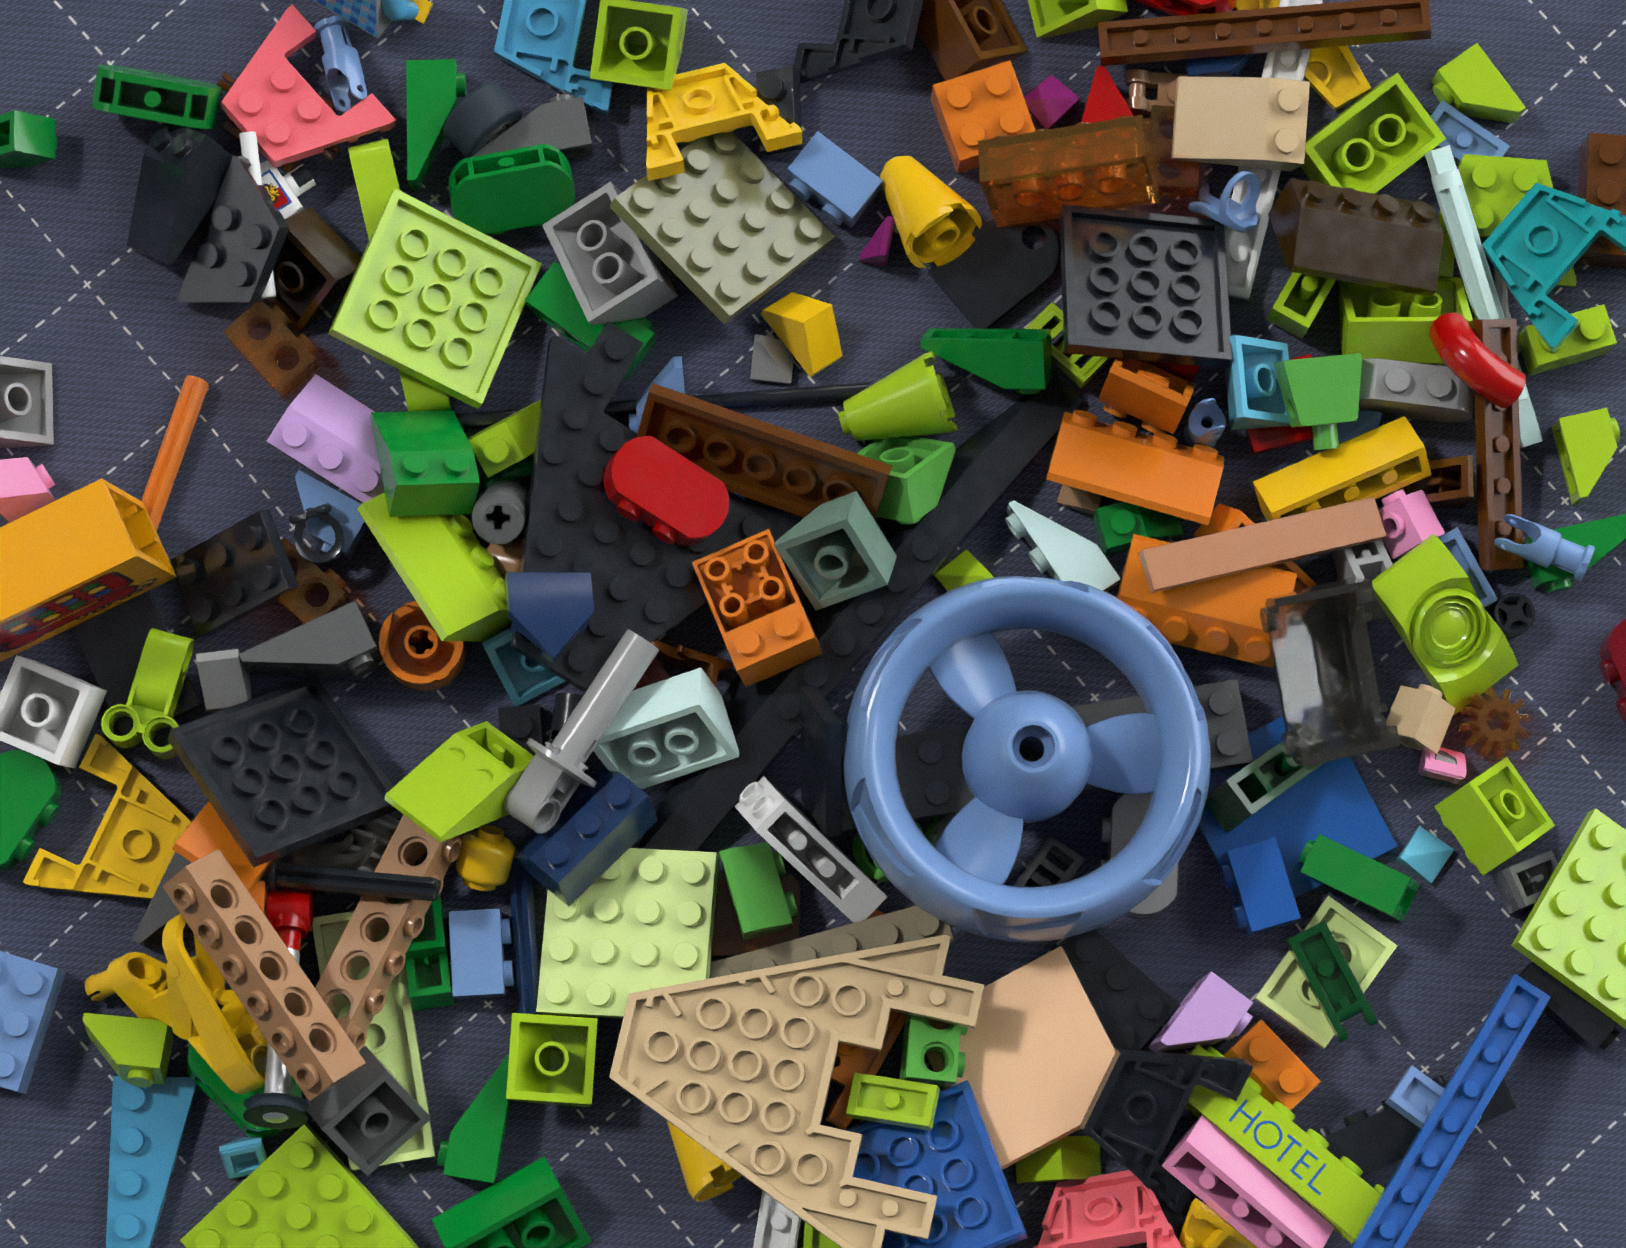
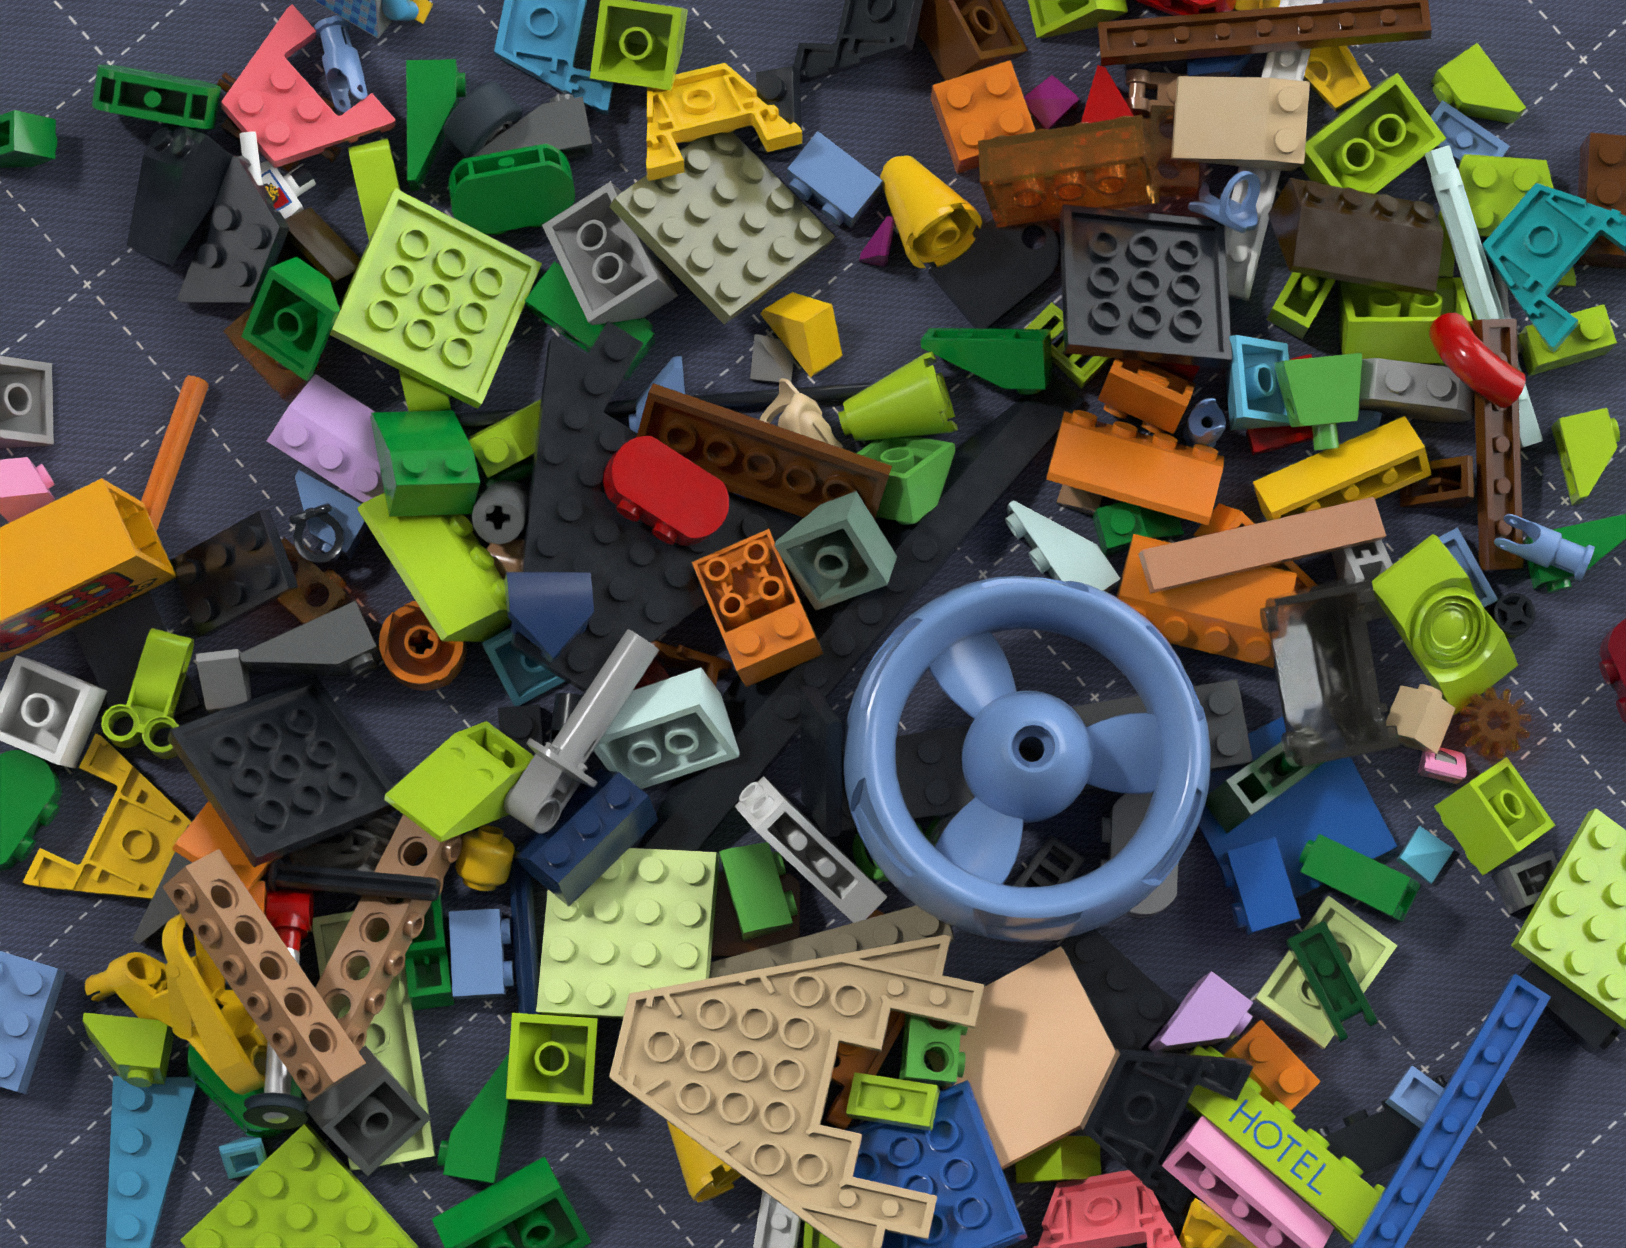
(293, 316): none -> green slope
(799, 415): none -> tan hair
(962, 571): lime slope -> none
(1407, 521): bright pink brick -> none

